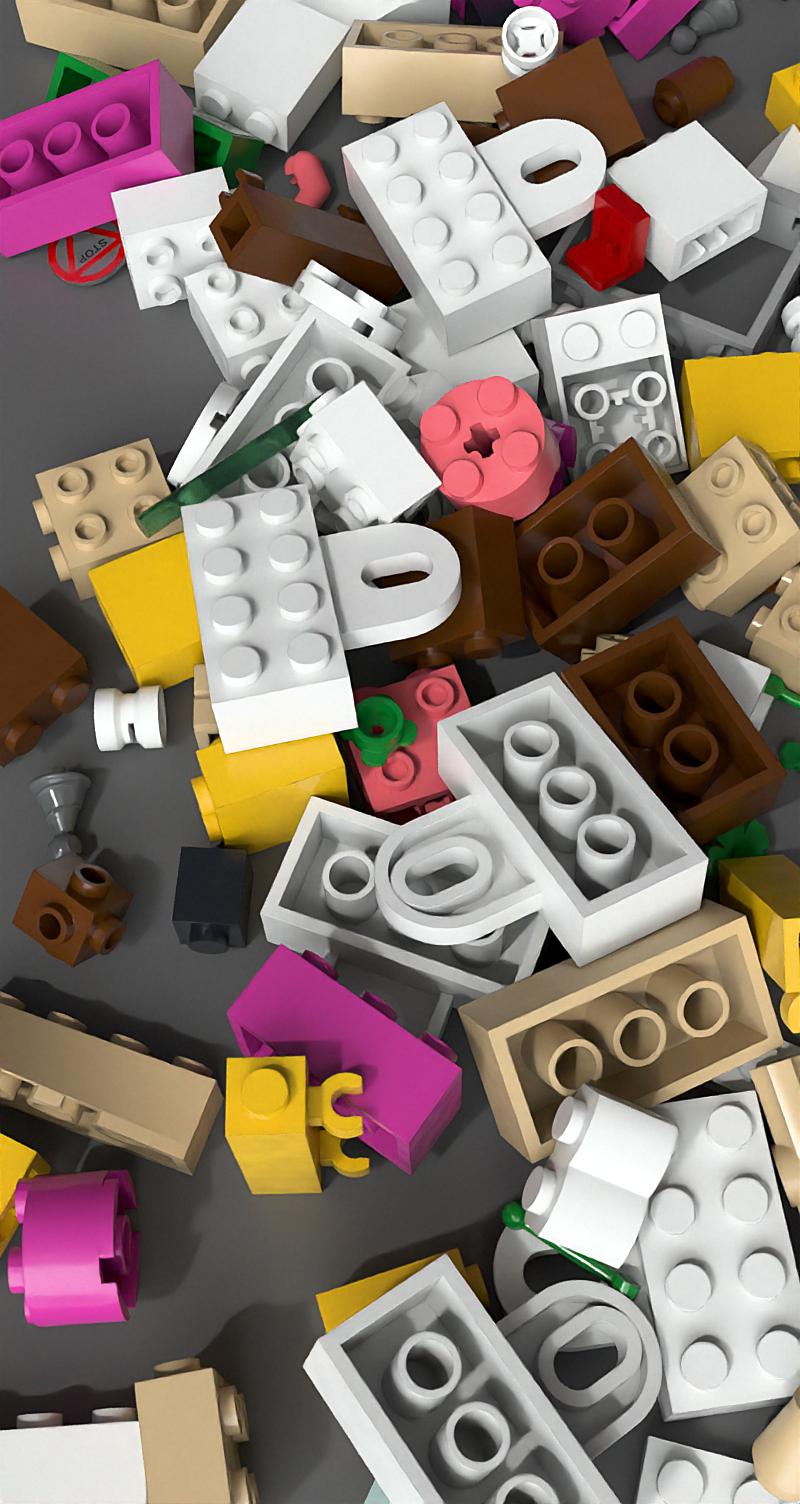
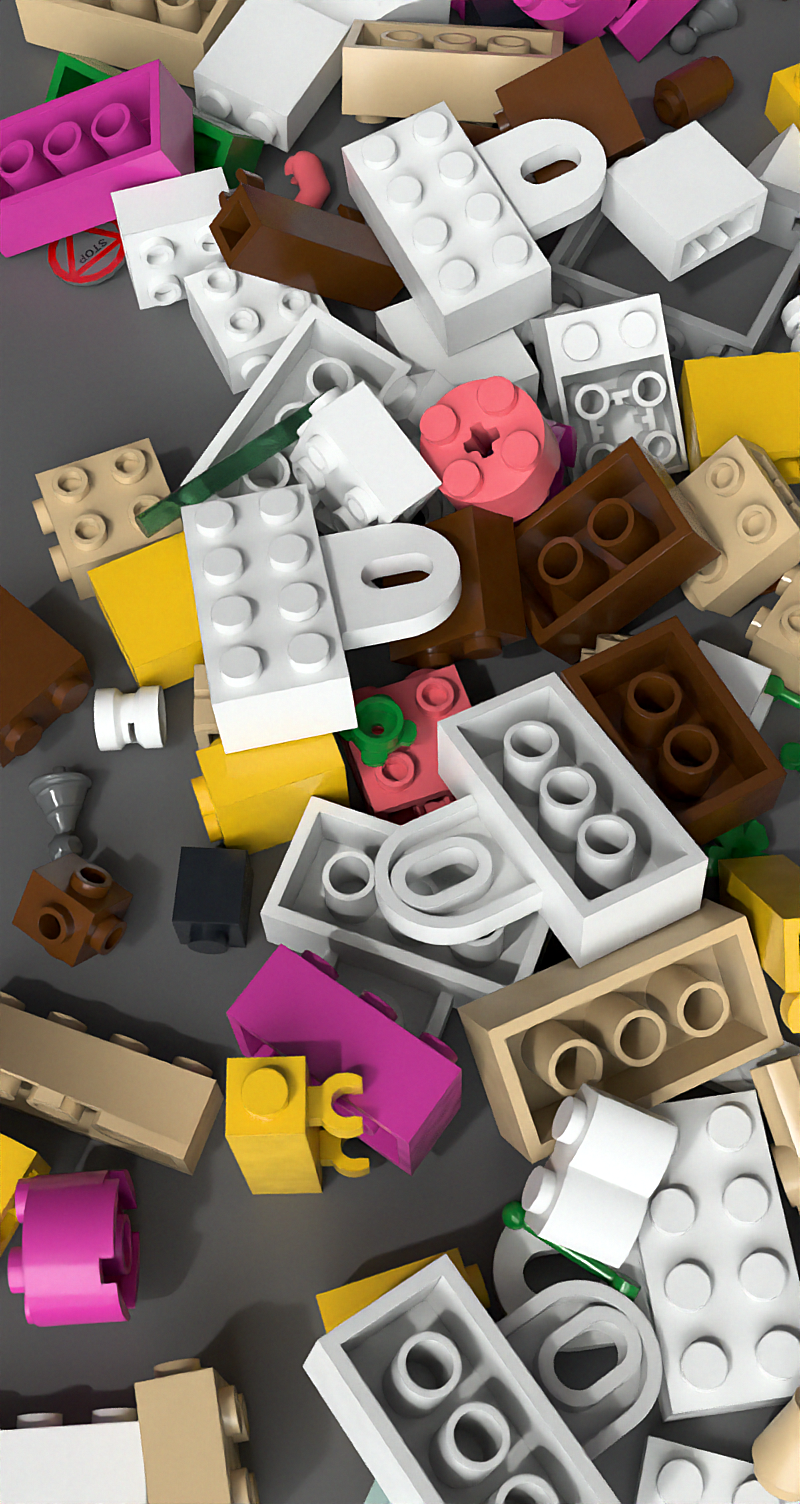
(204, 431): white tile -> none
(350, 305): white plate -> none
(528, 32): white wheel -> none
(615, 243): red bracket -> none

